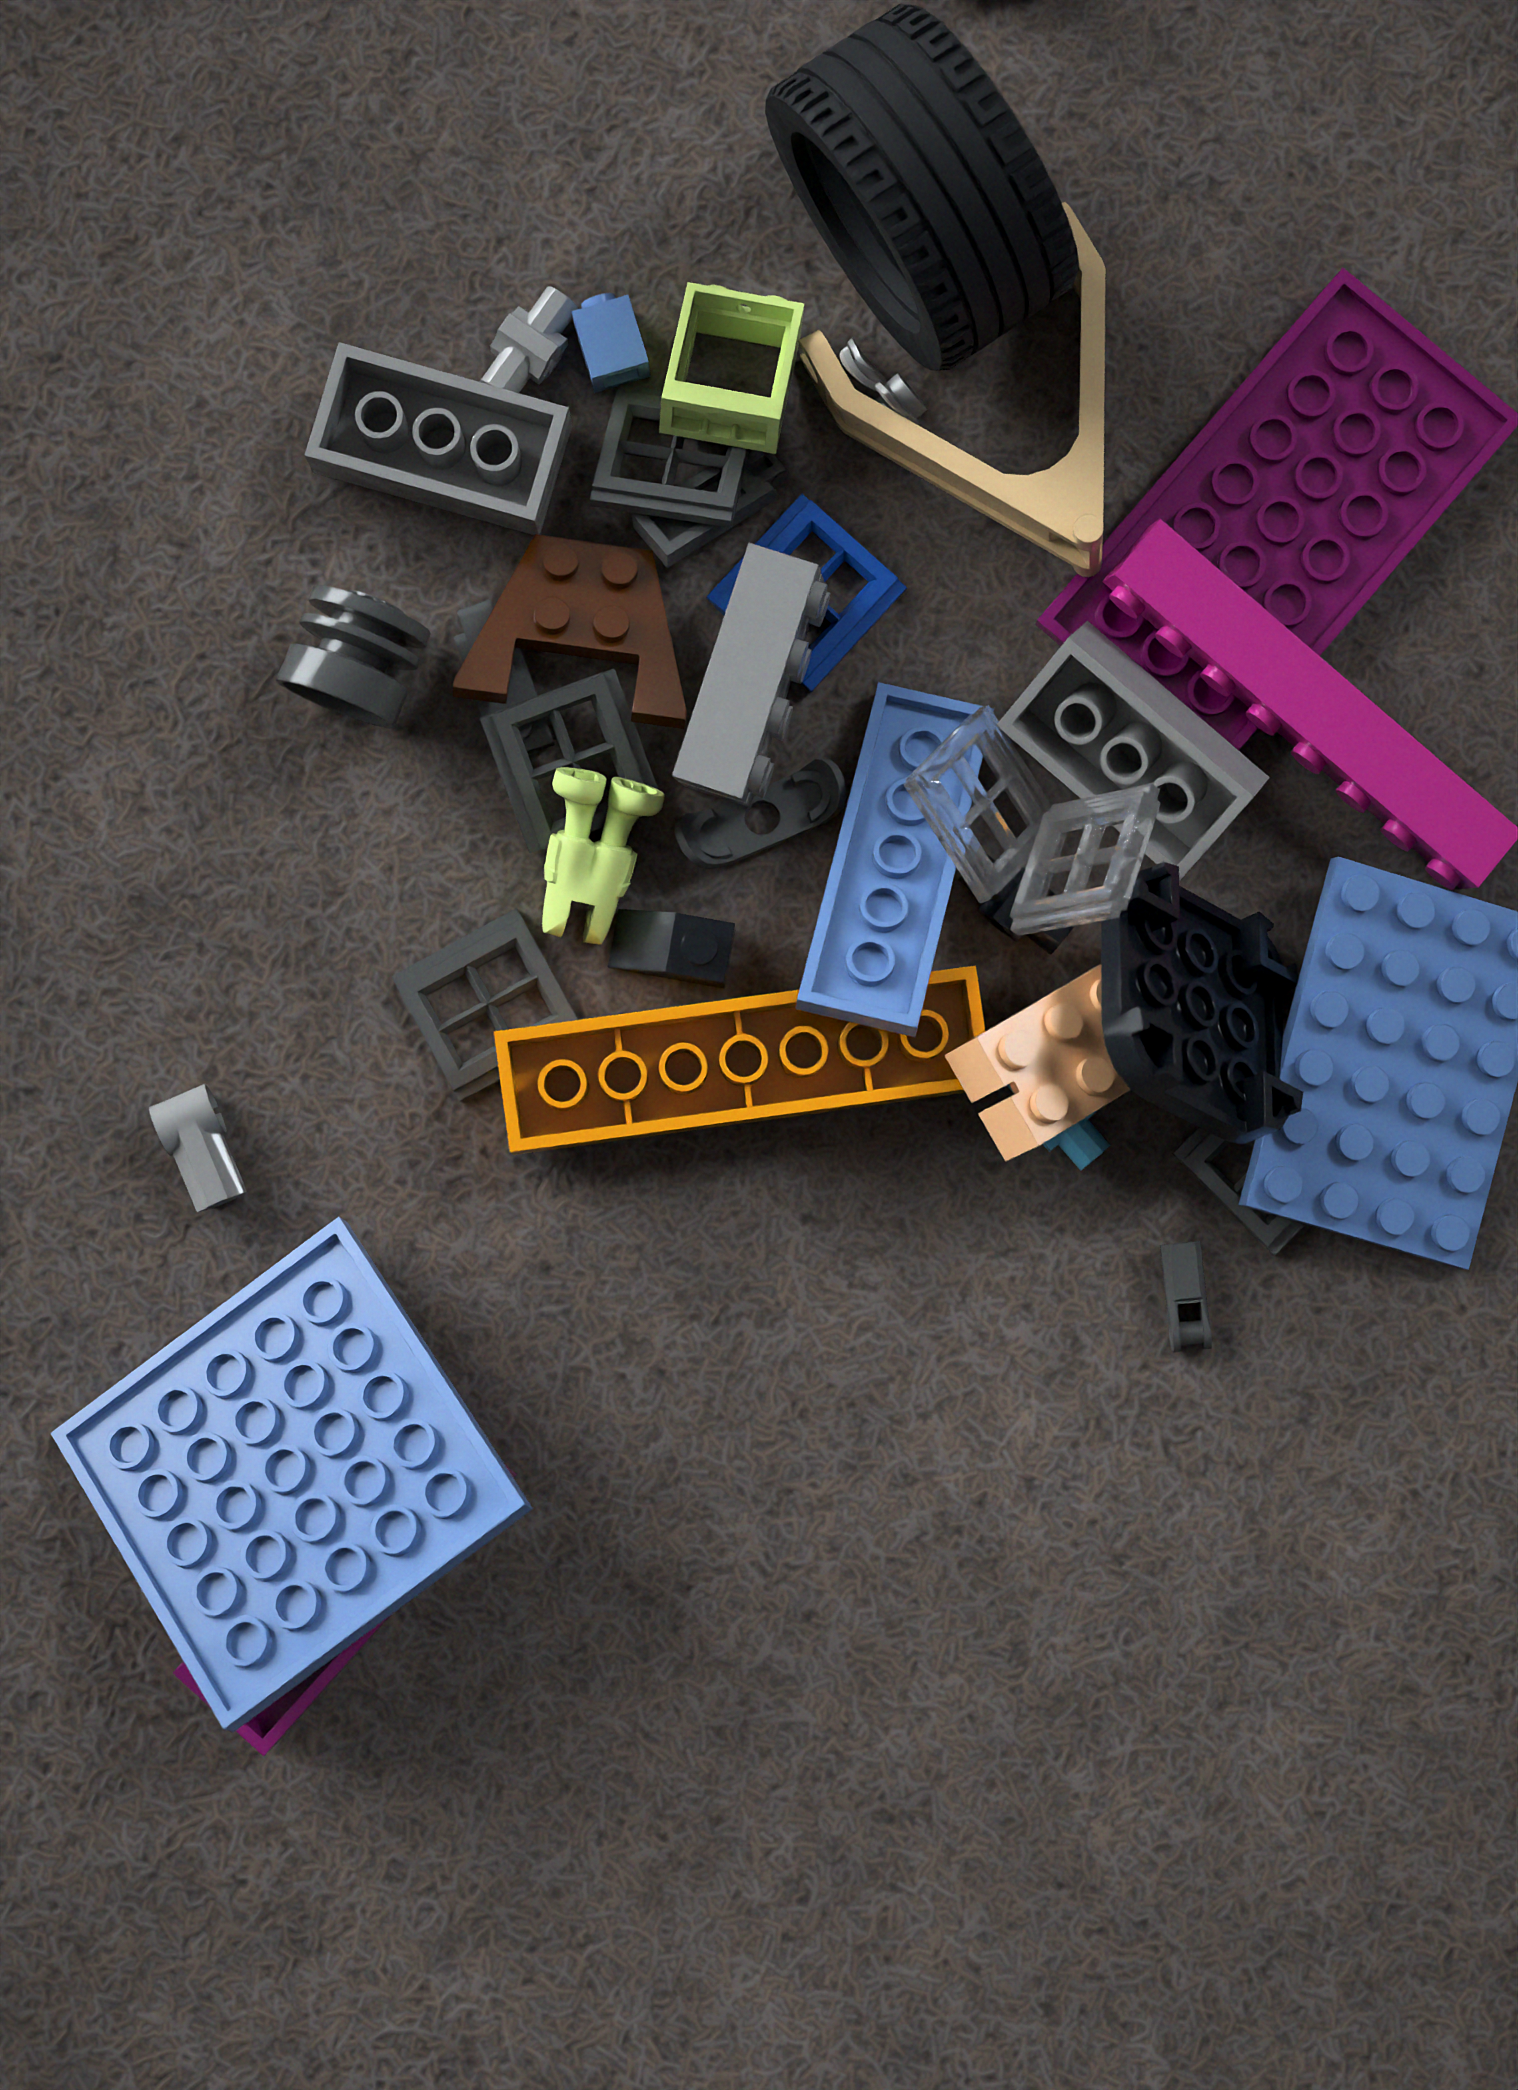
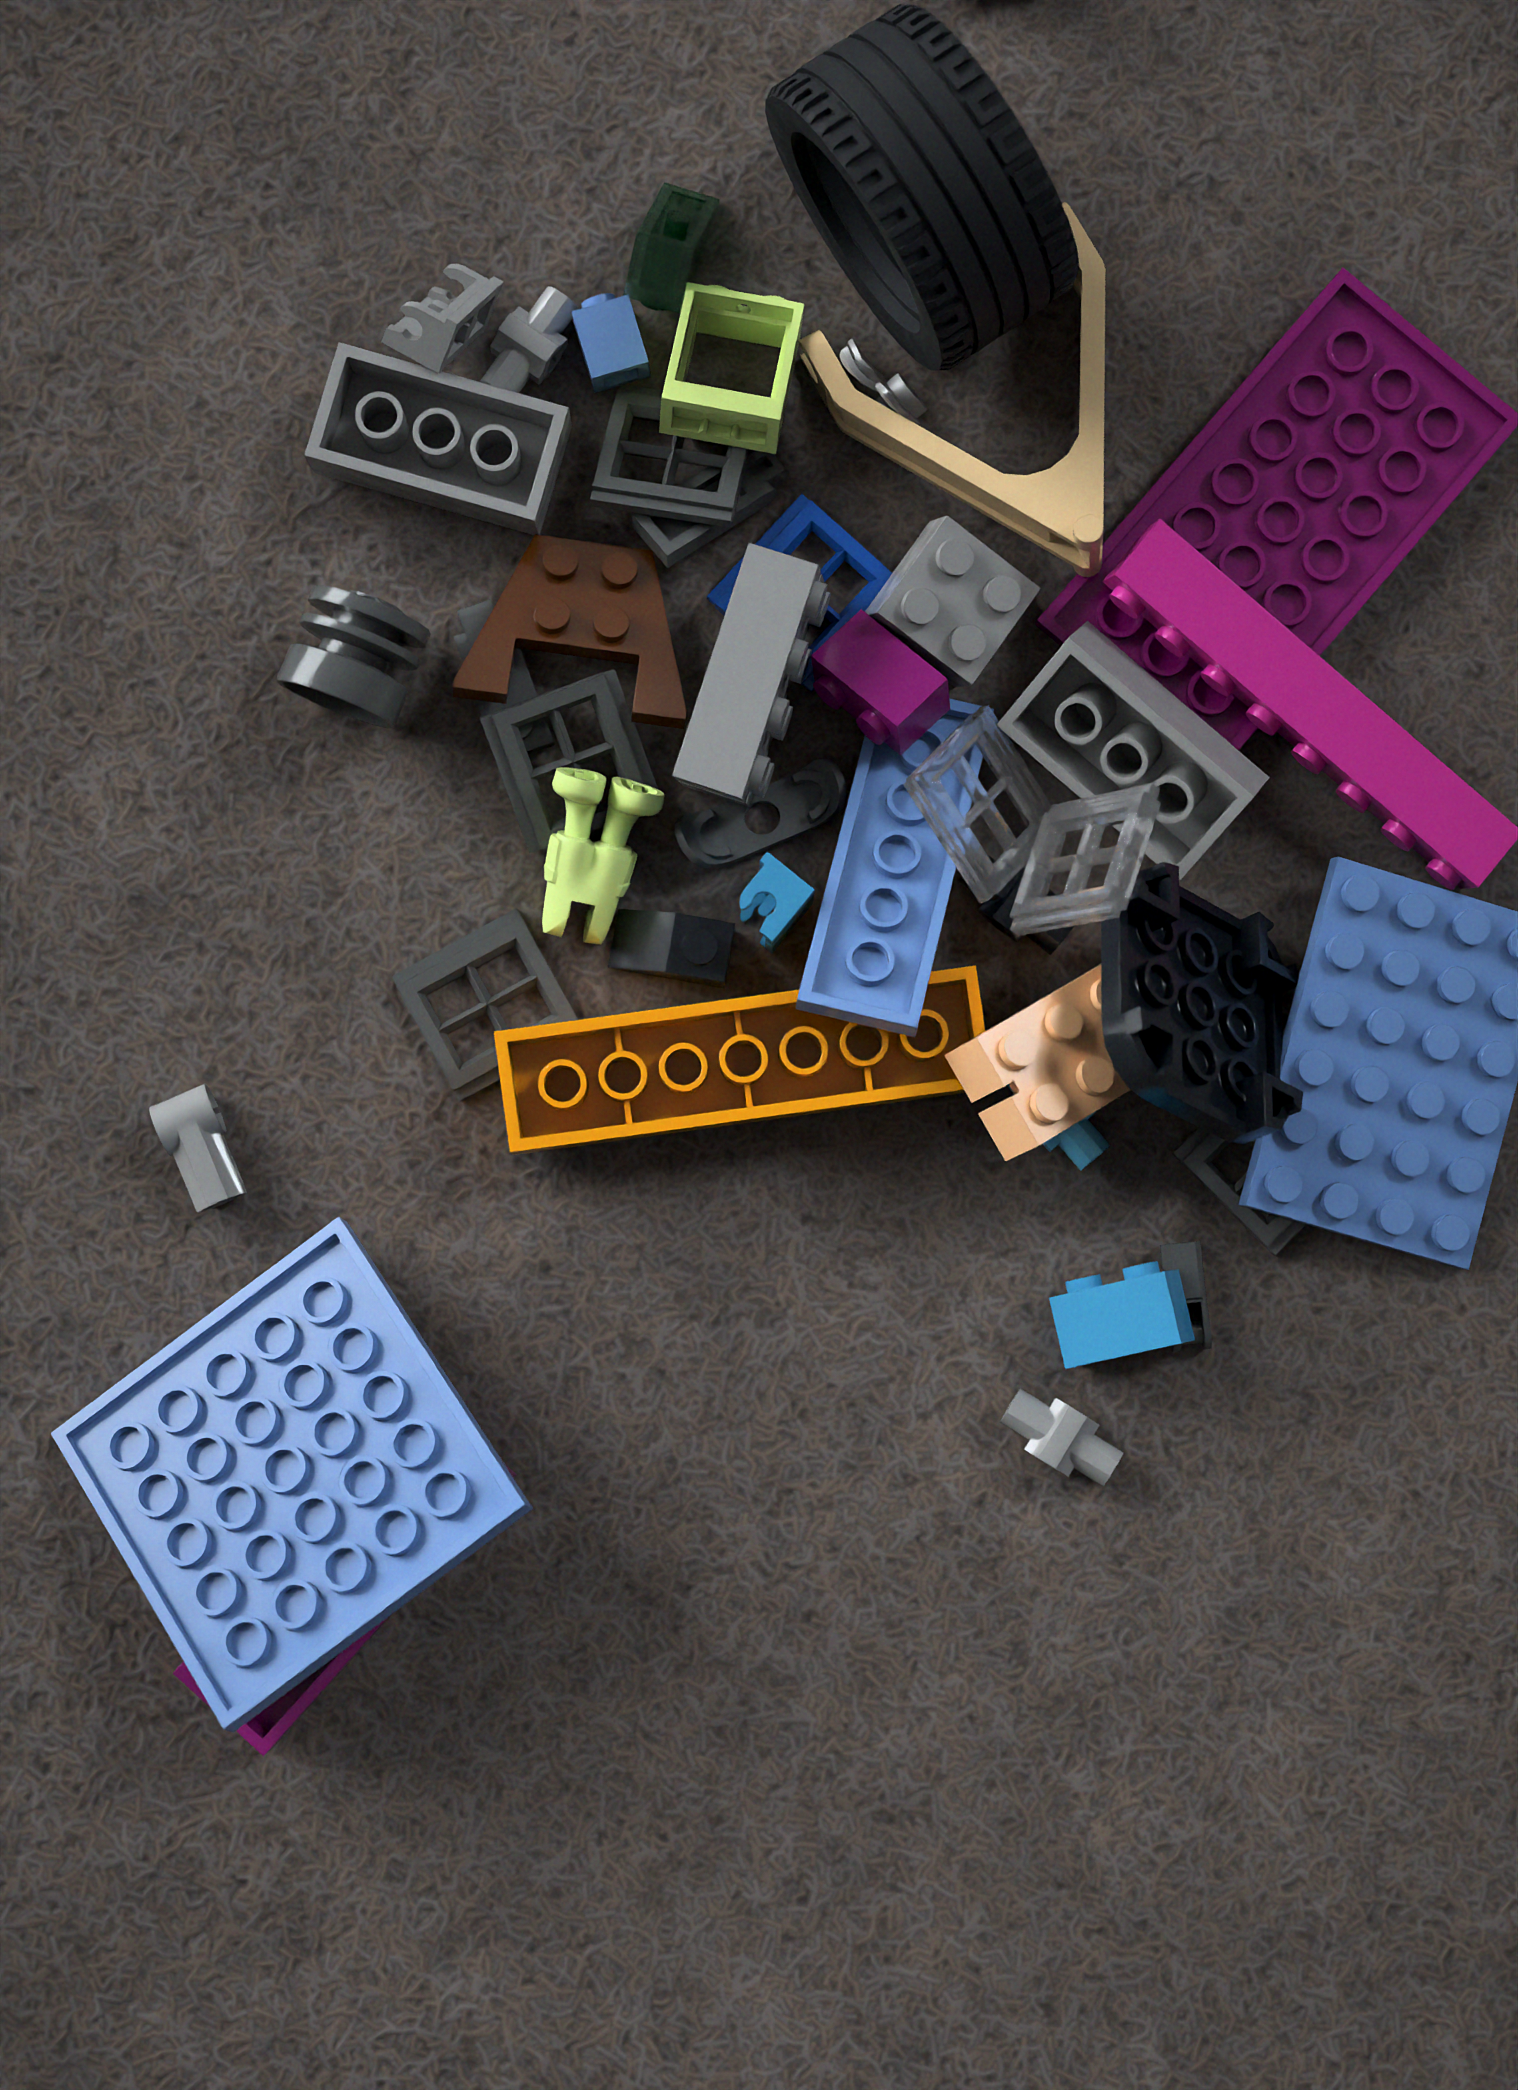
(442, 323): none -> light grey hinge
(669, 247): none -> clear green slope
(778, 890): none -> dark azure hinge
(879, 683): none -> magenta brick
(952, 600): none -> light grey brick
(1061, 1437): none -> light grey axle
(1121, 1317): none -> dark azure brick

